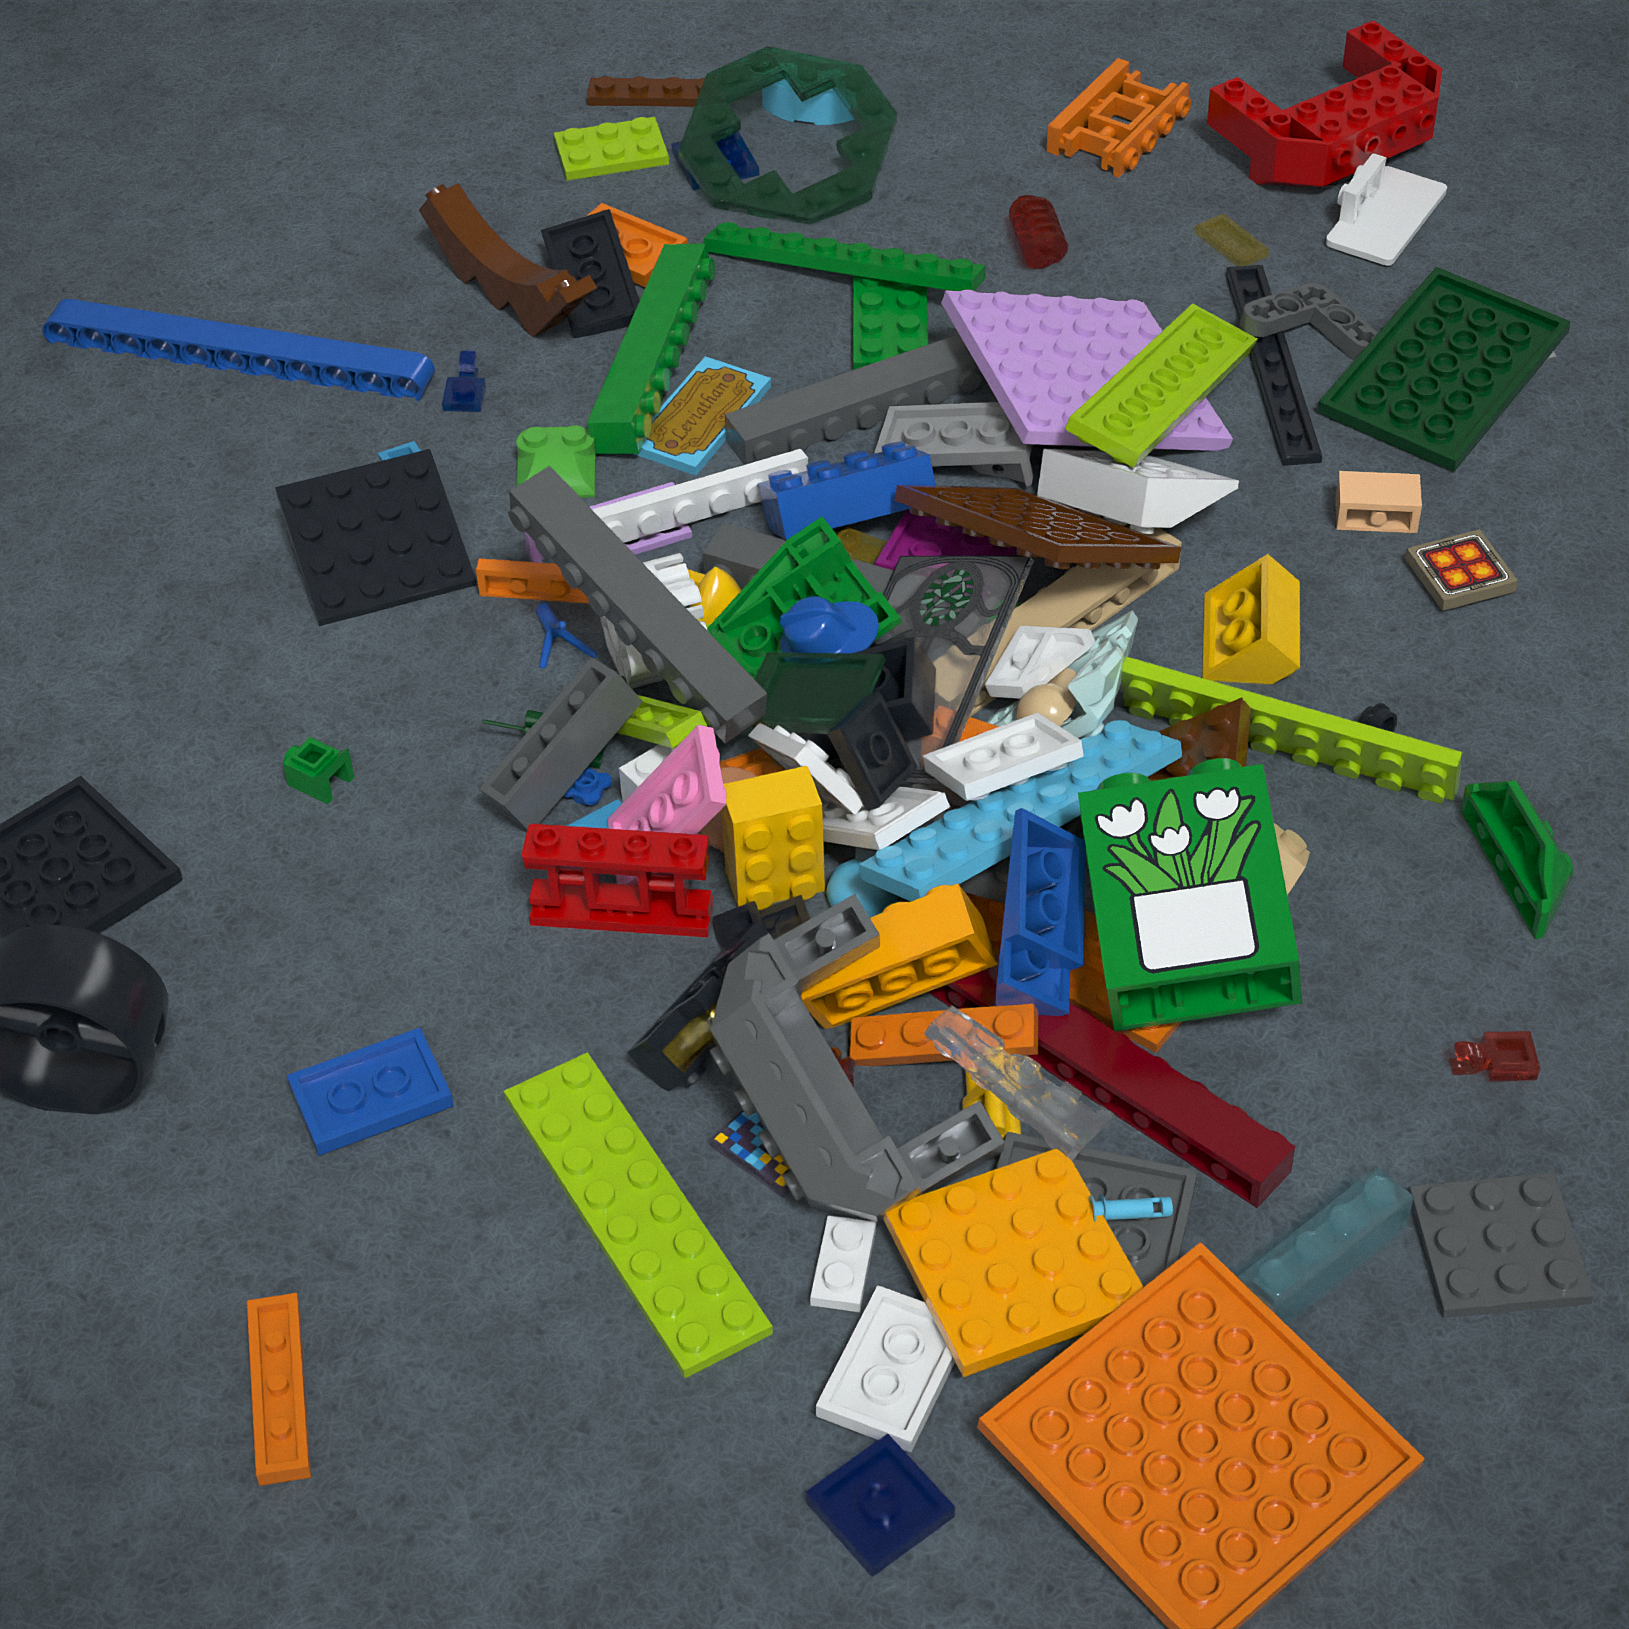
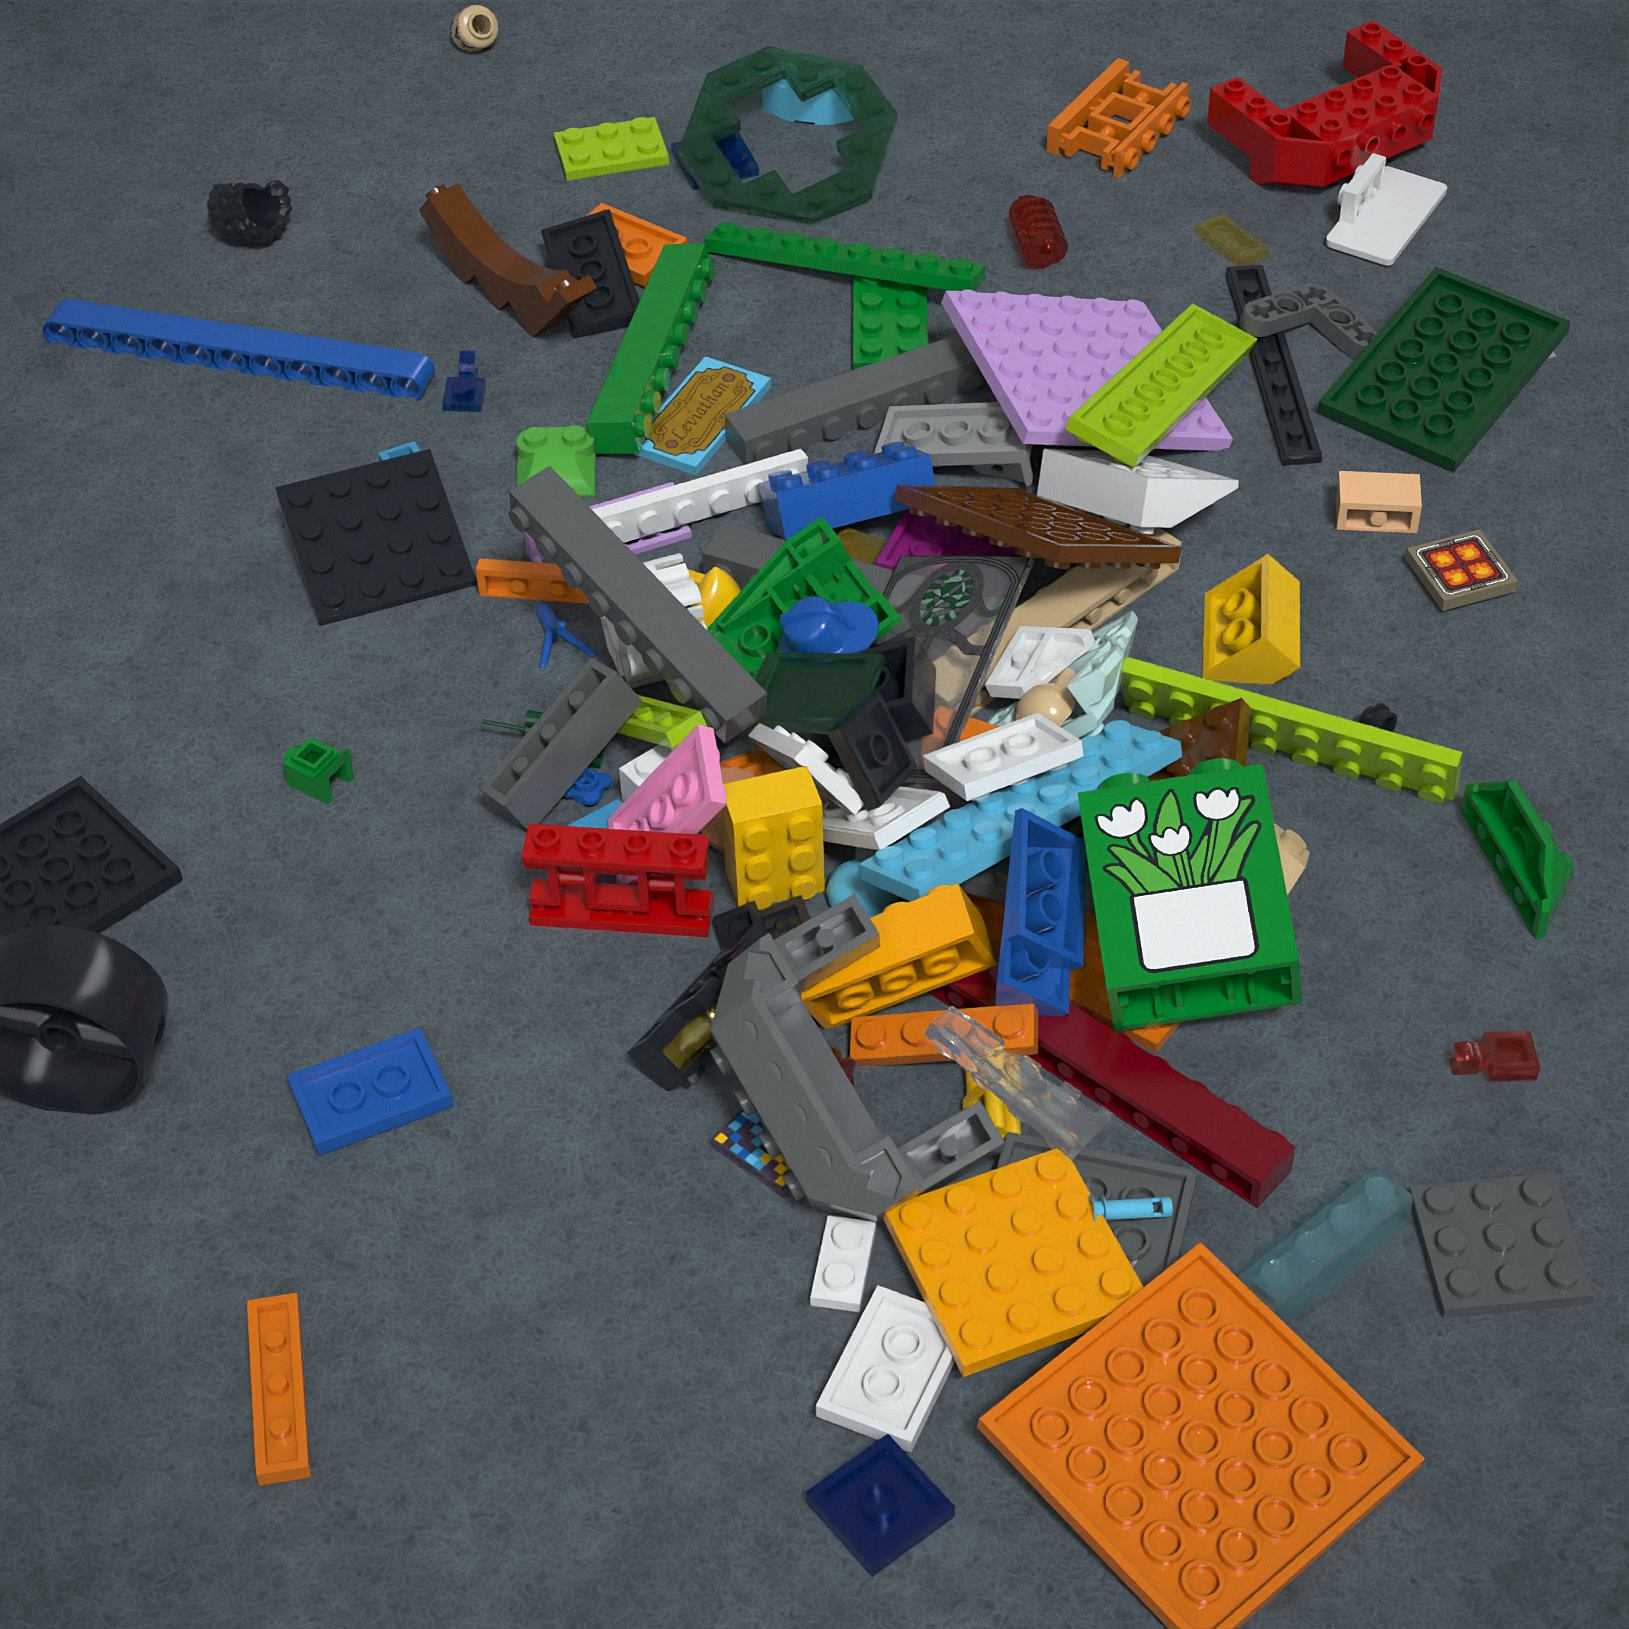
(248, 211): none -> black hair
(474, 28): none -> tan head
(638, 1215): lime plate -> none
(643, 91): reddish brown plate -> none

